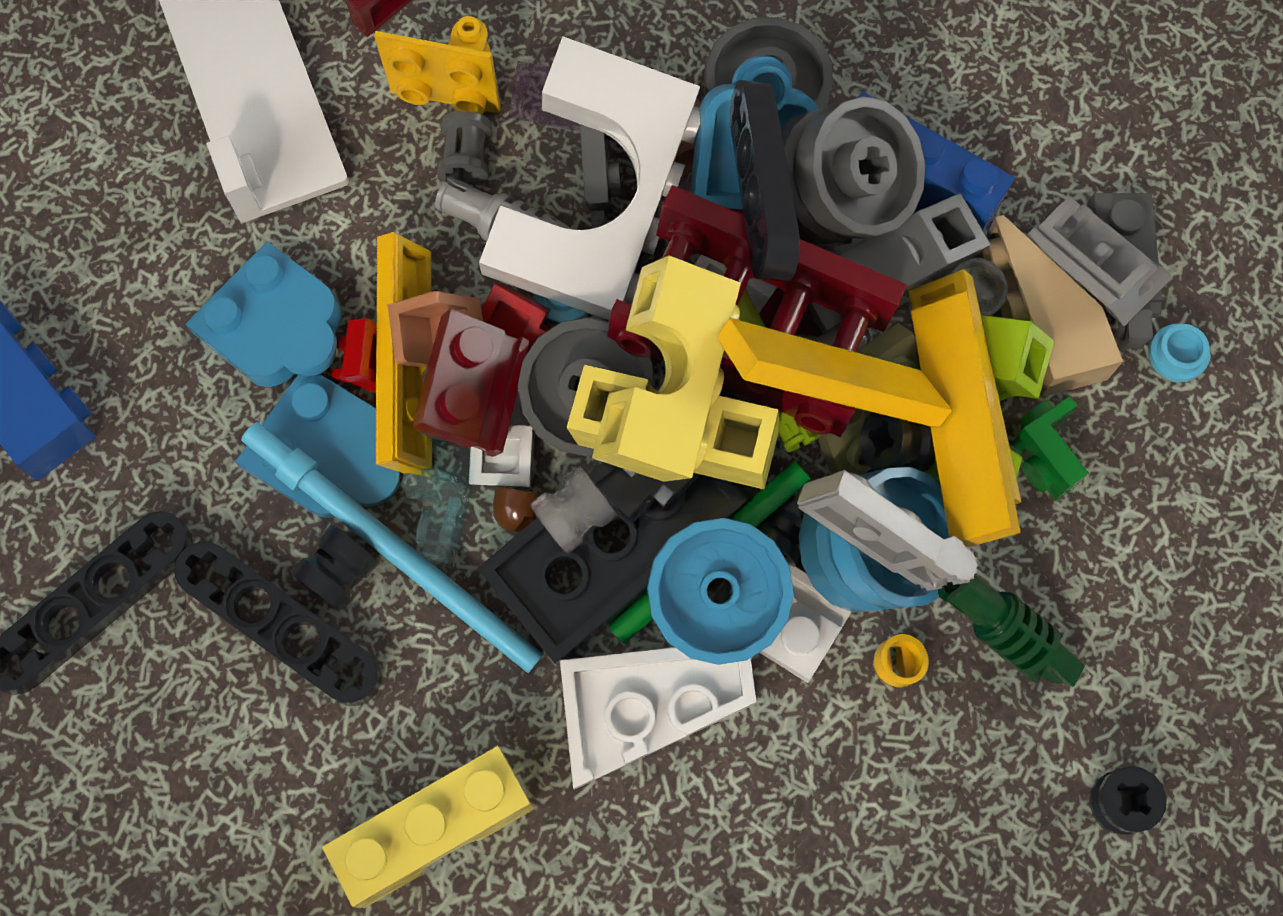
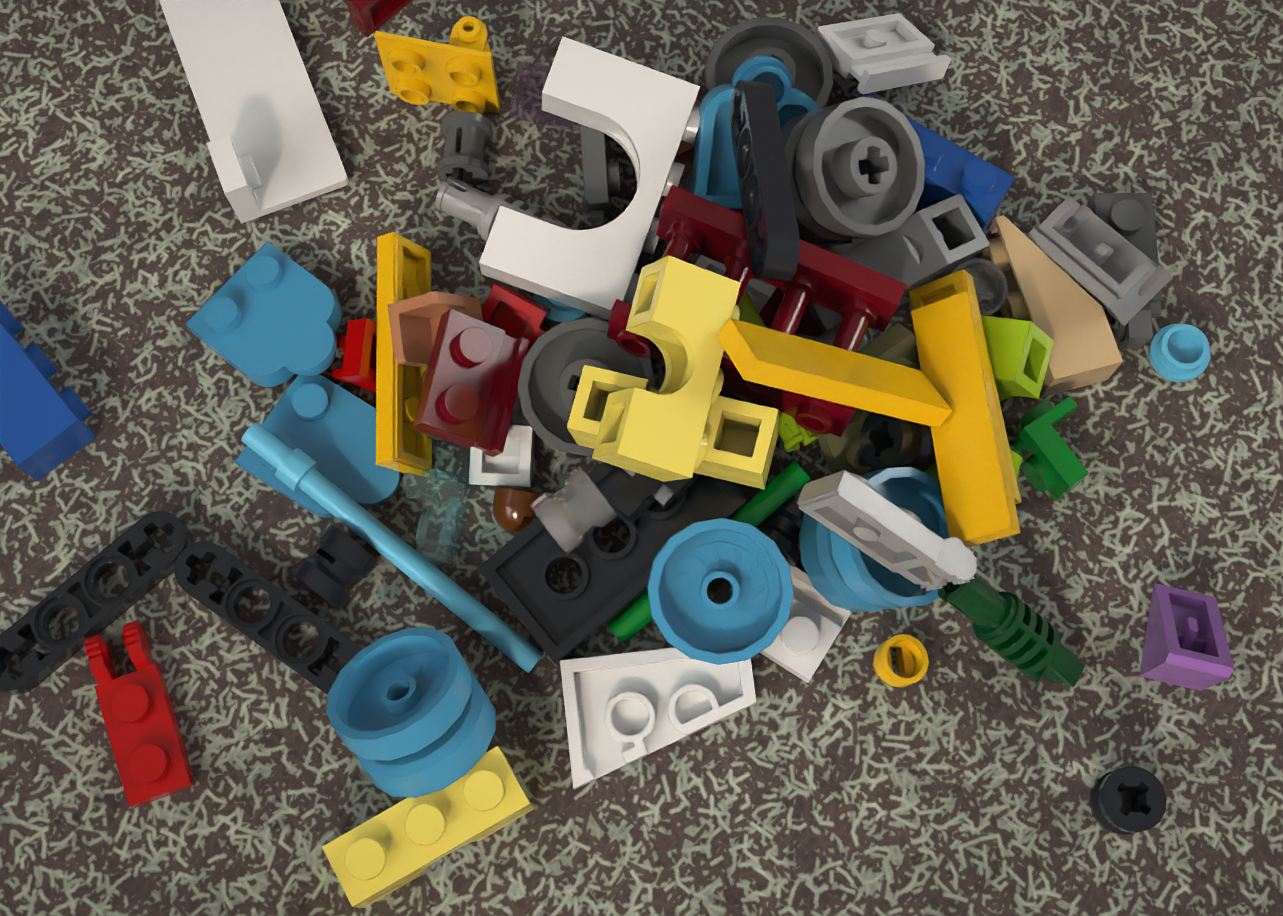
(139, 720): none -> red hinge
(411, 712): none -> dark azure wheel
(881, 53): none -> white plate
(1185, 640): none -> medium lavender slope

